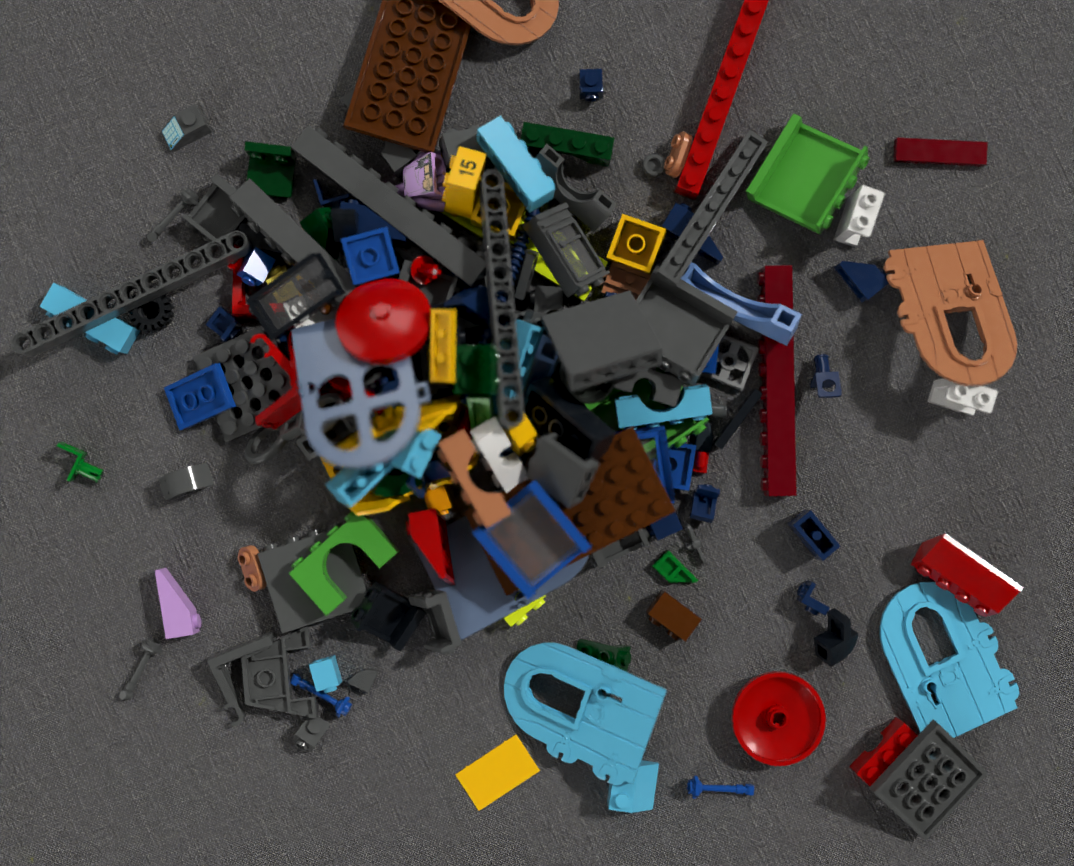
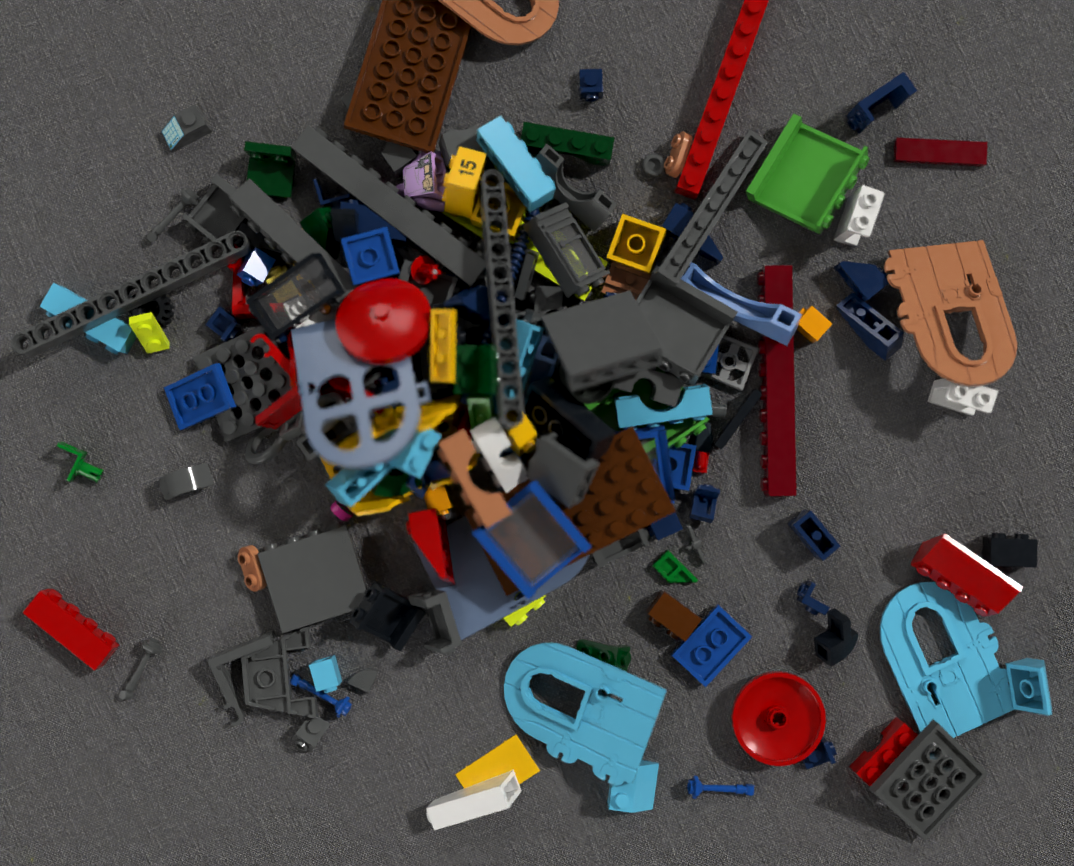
(71, 628): none -> red brick
(149, 332): none -> neon yellow plate
(177, 610): lavender slope -> none
(312, 571): bright green arch -> none
(341, 511): none -> dark pink tile
(474, 801): none -> white slope
(711, 645): none -> blue plate
(812, 324): none -> light orange brick
(823, 753): none -> dark blue bracket
(824, 378): dark blue bracket -> none
(871, 326): none -> dark blue slope
(896, 90): none -> dark blue panel
(1011, 552): none -> black brick
(1029, 686): none -> medium azure slope

